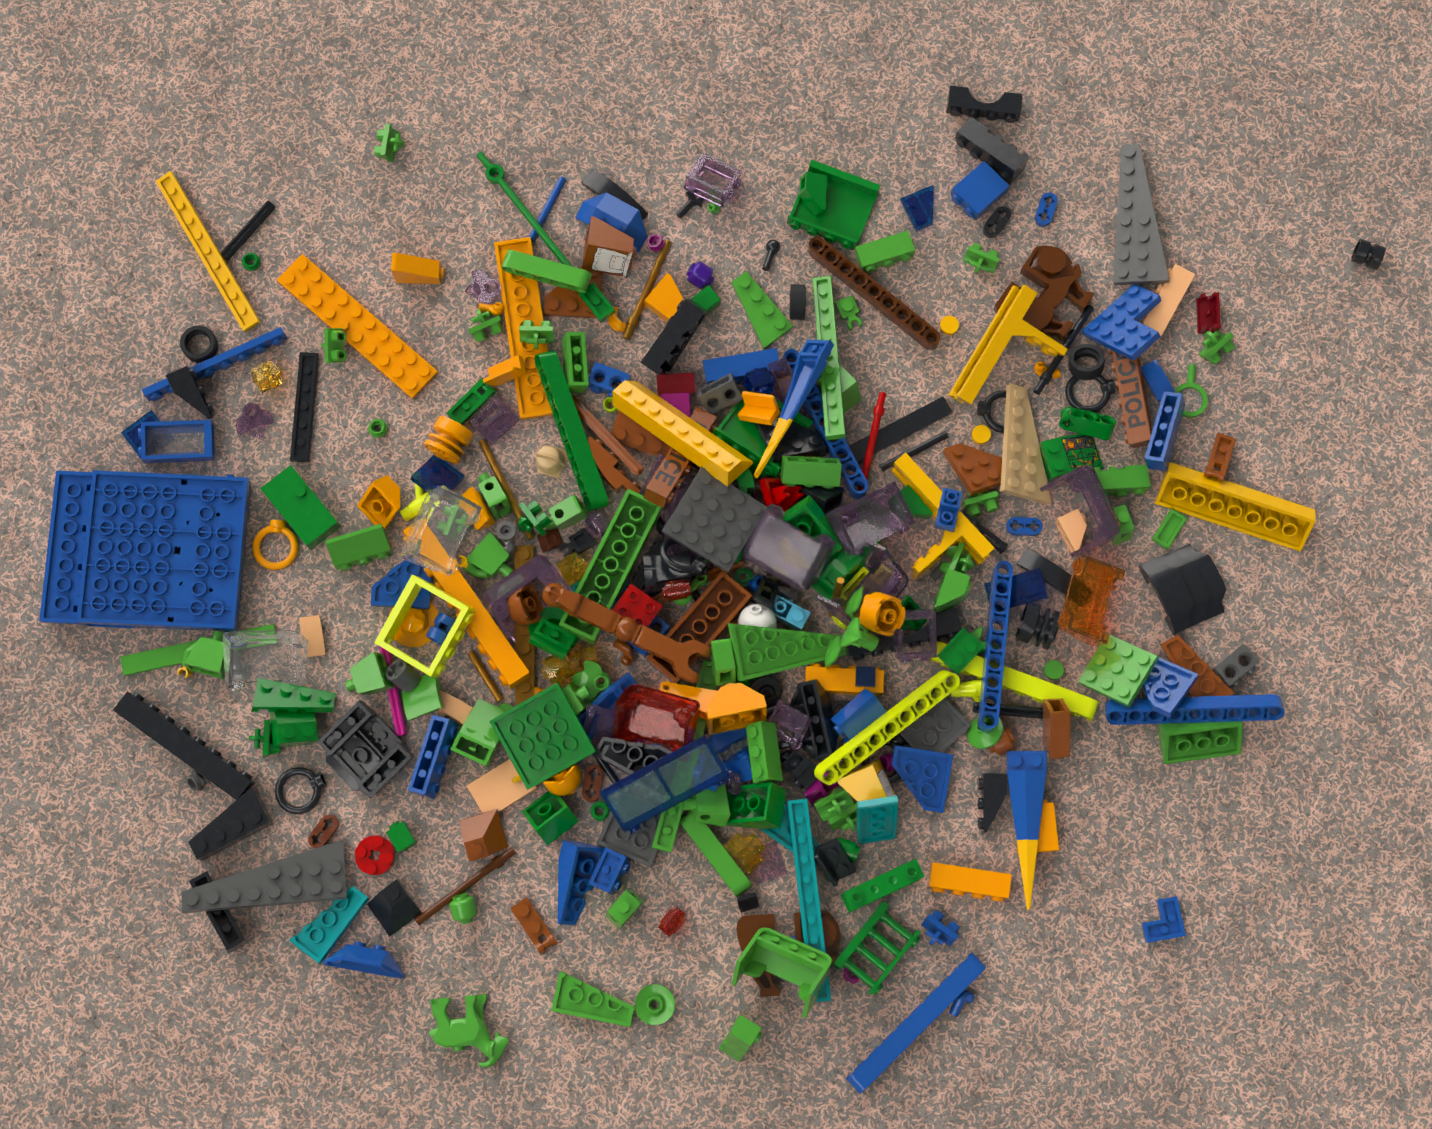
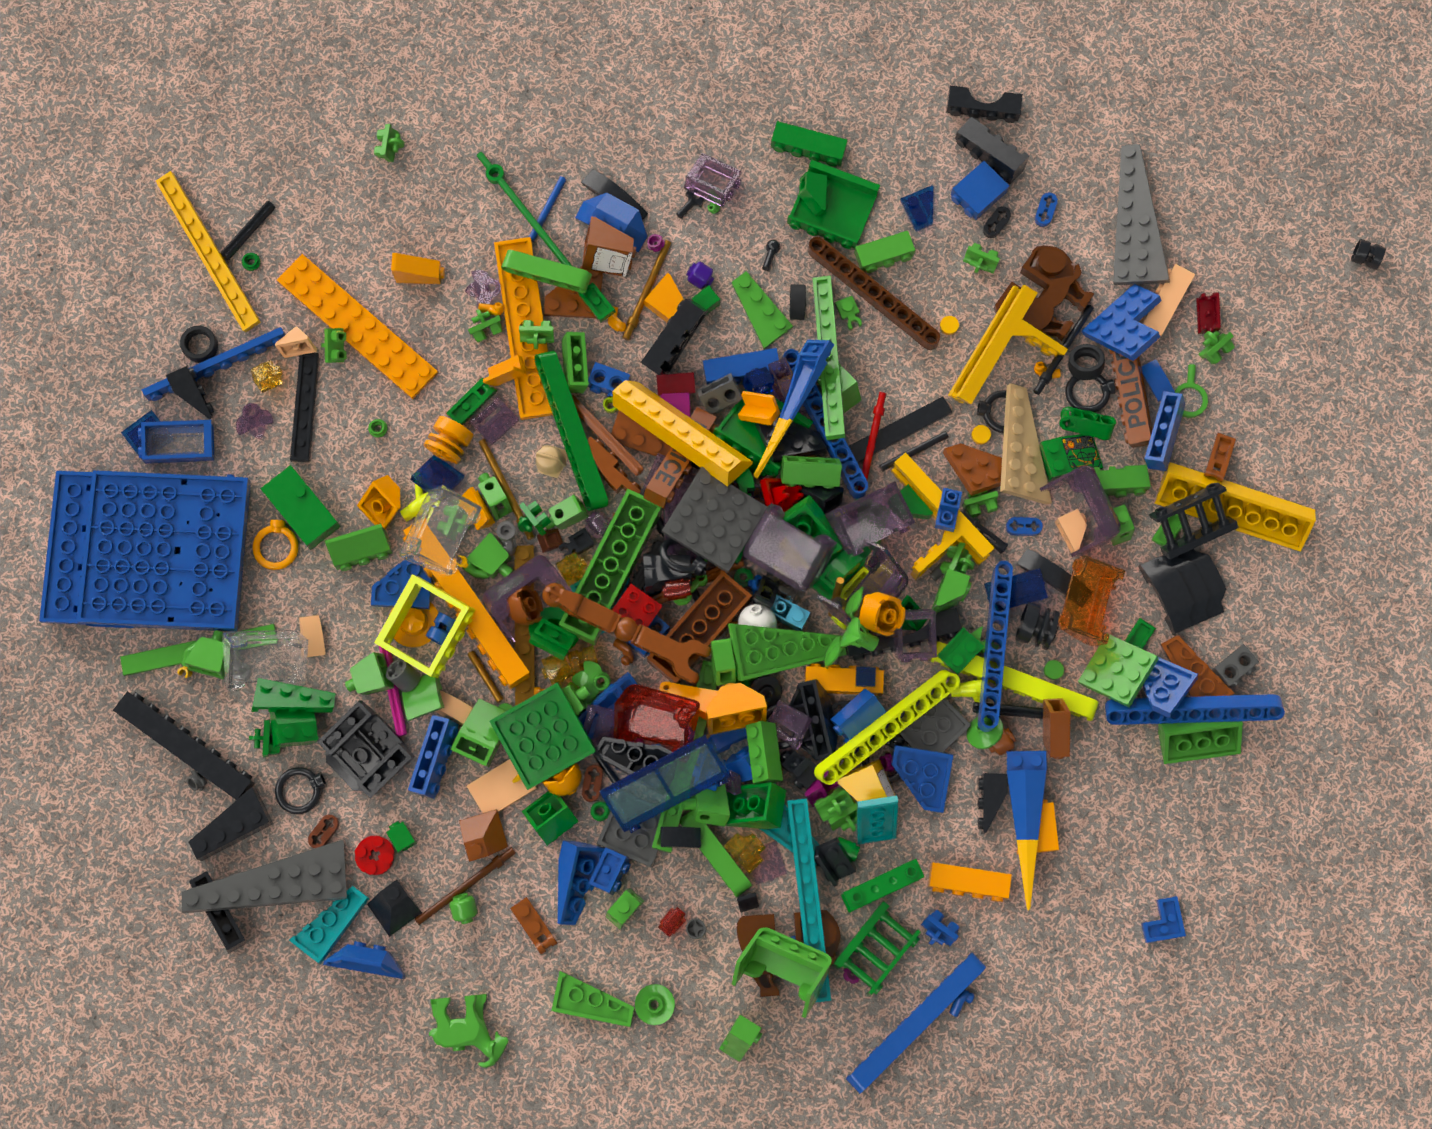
(295, 344): none -> light nougat slope
(680, 837): none -> black slope
(695, 928): none -> dark grey wheel
(808, 143): none -> green brick
(1140, 633): none -> green tile
(1206, 532): none -> black fence

